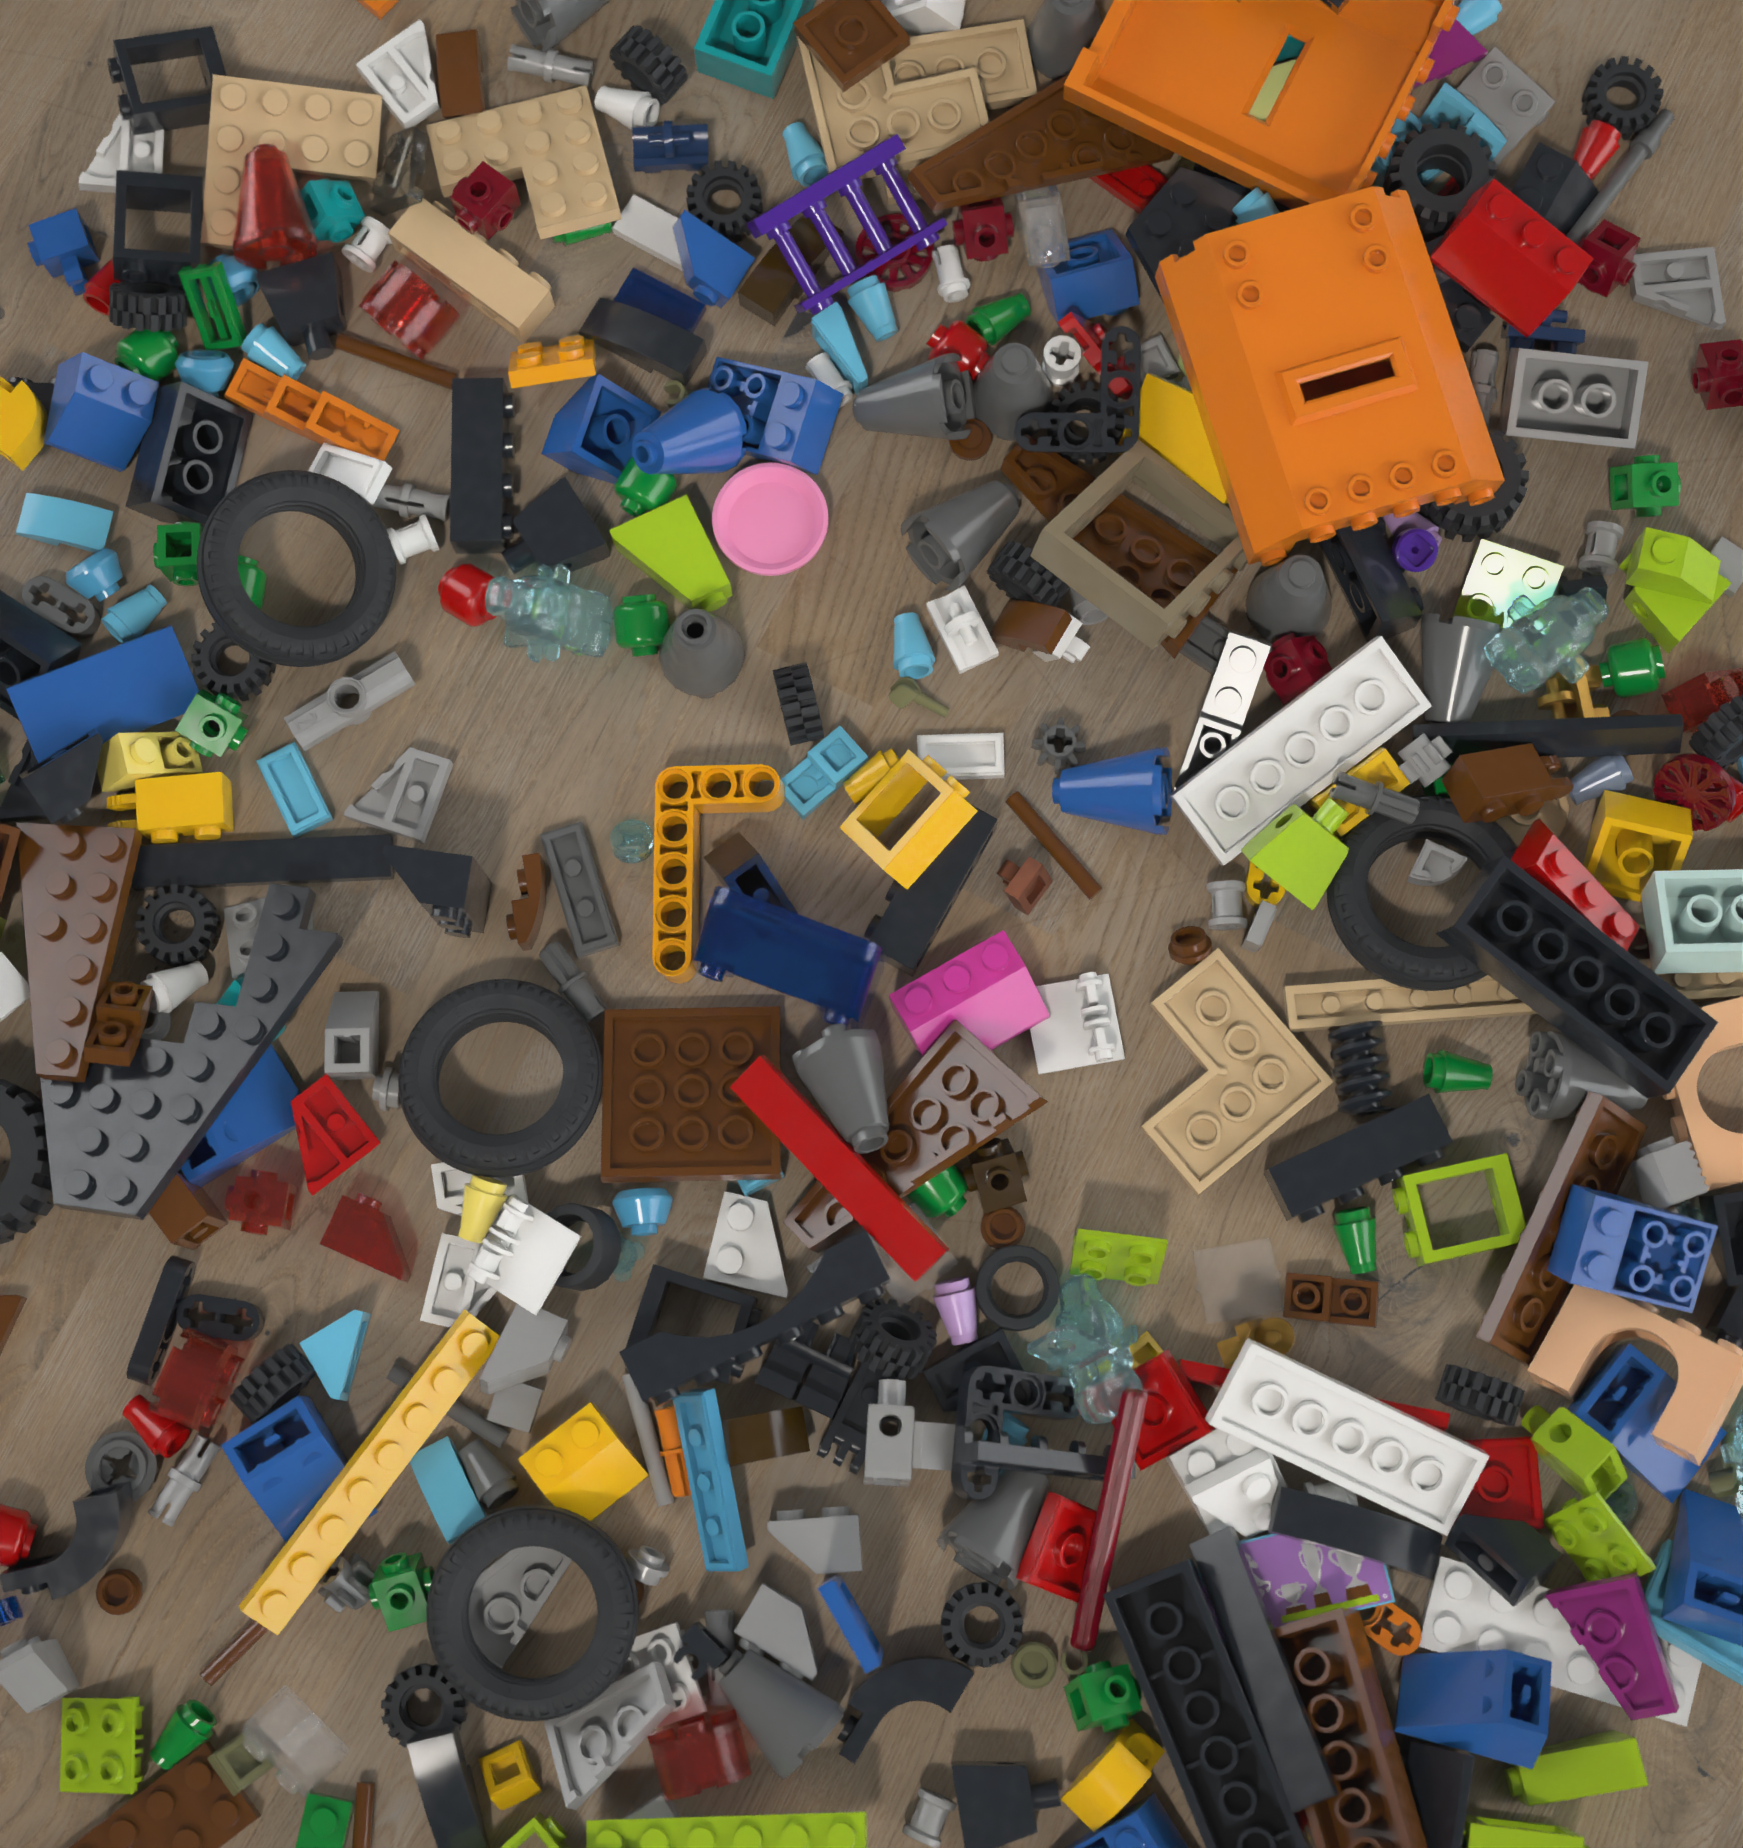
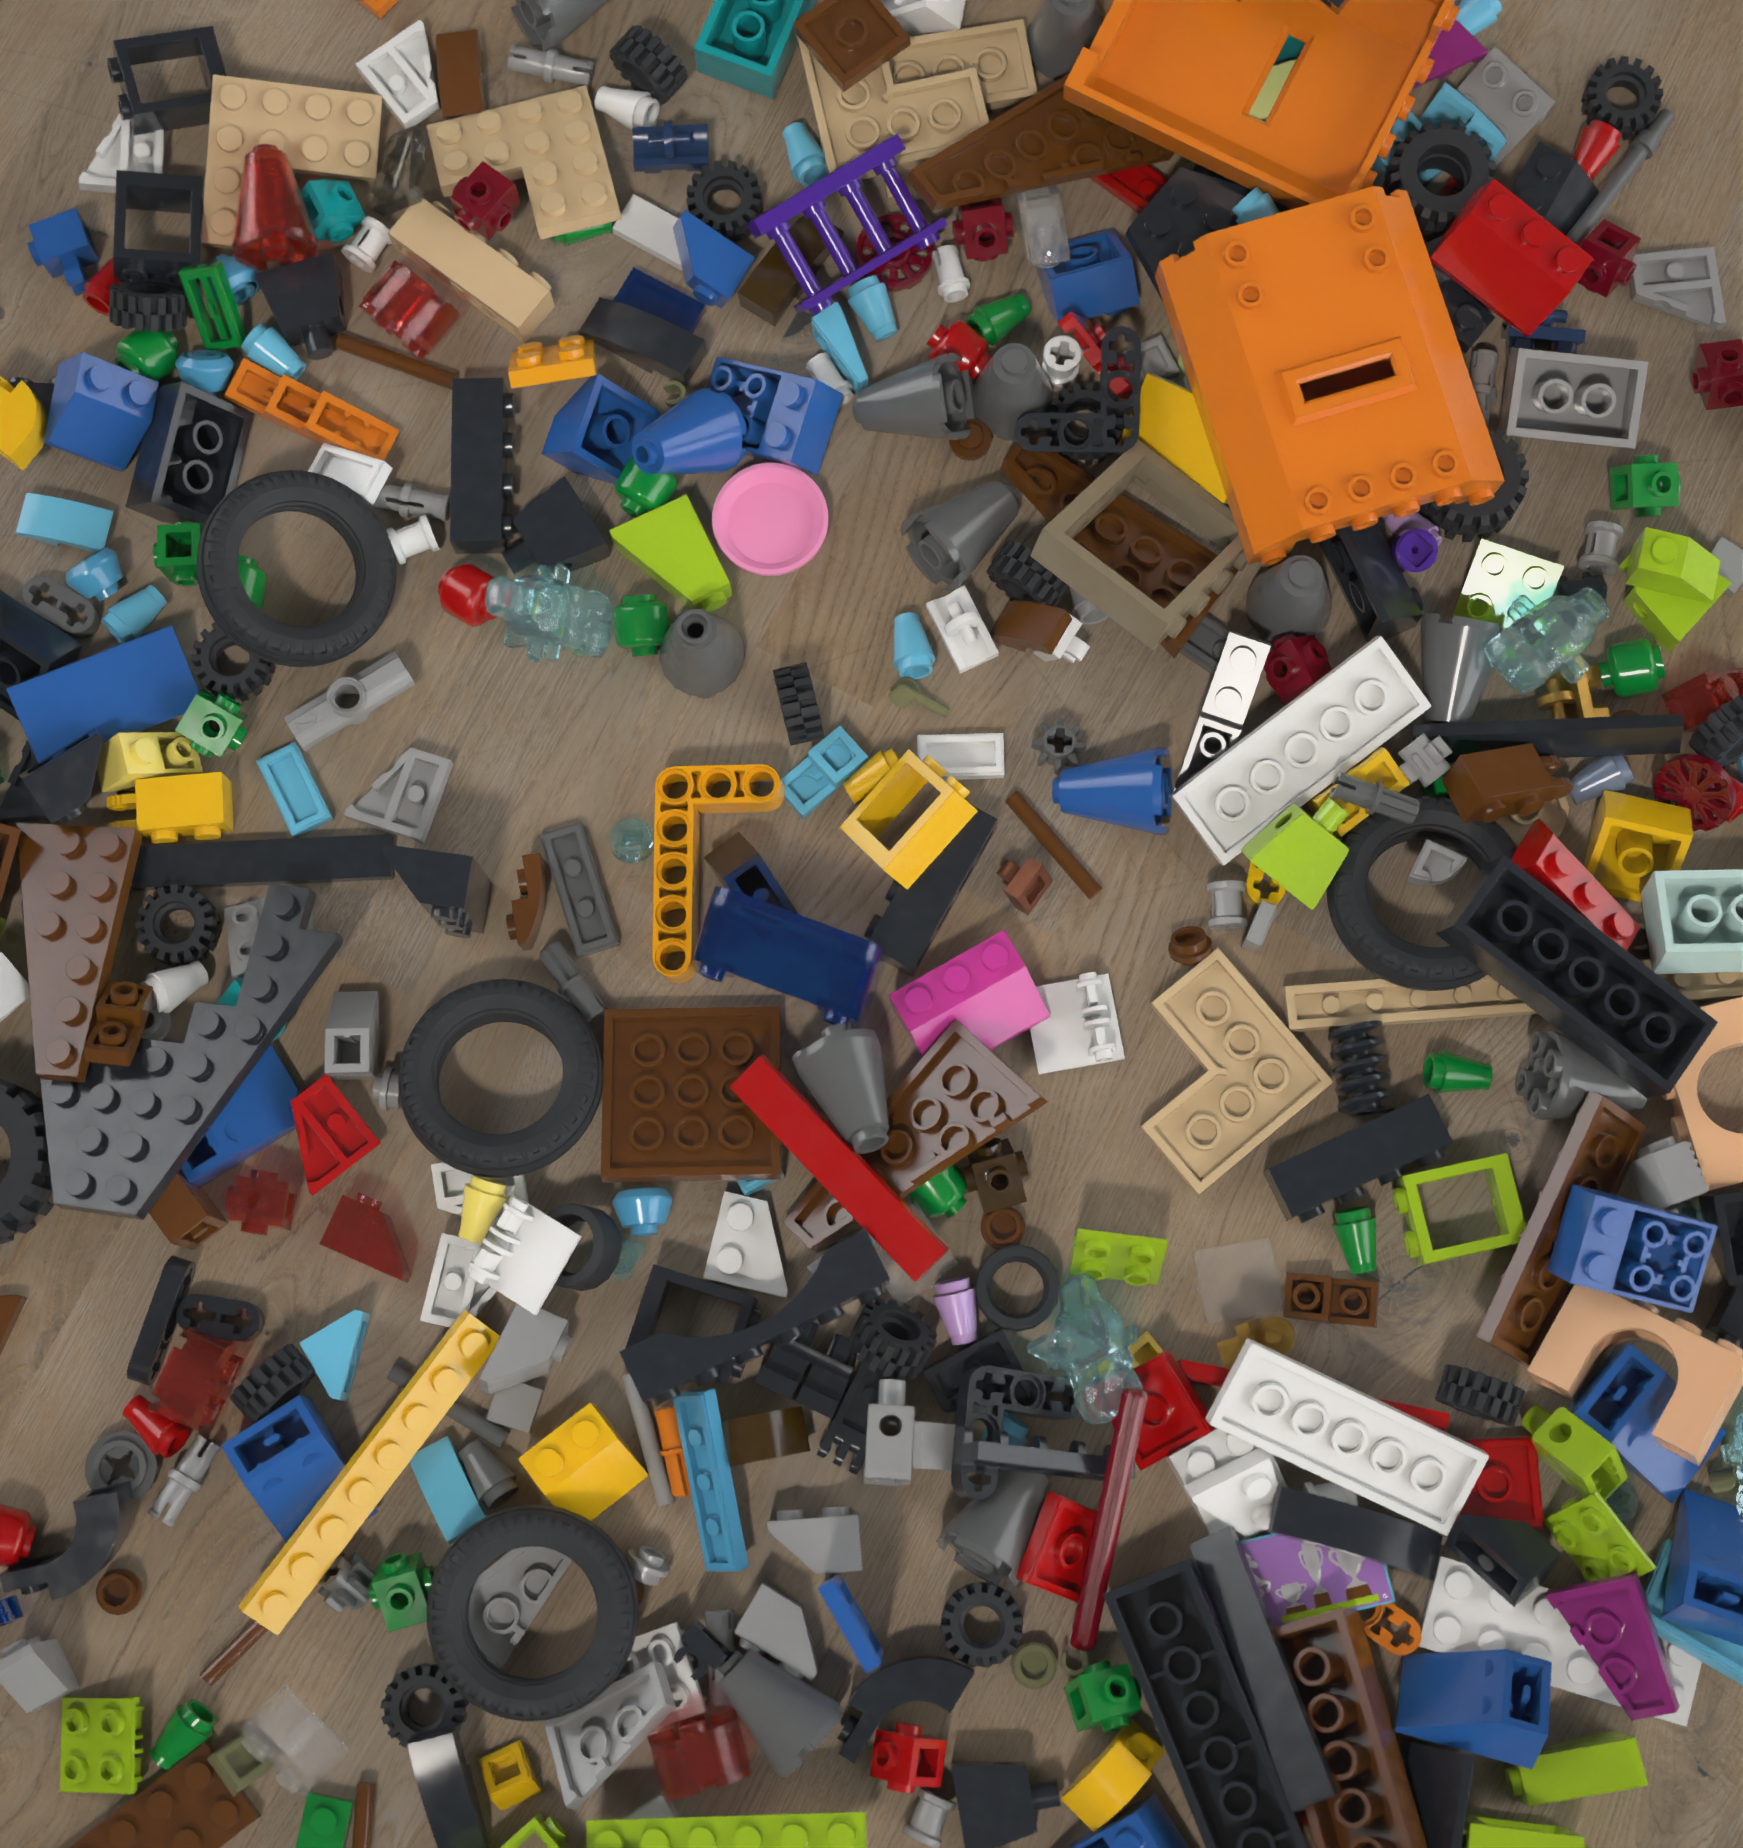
(907, 1758): none -> red brick

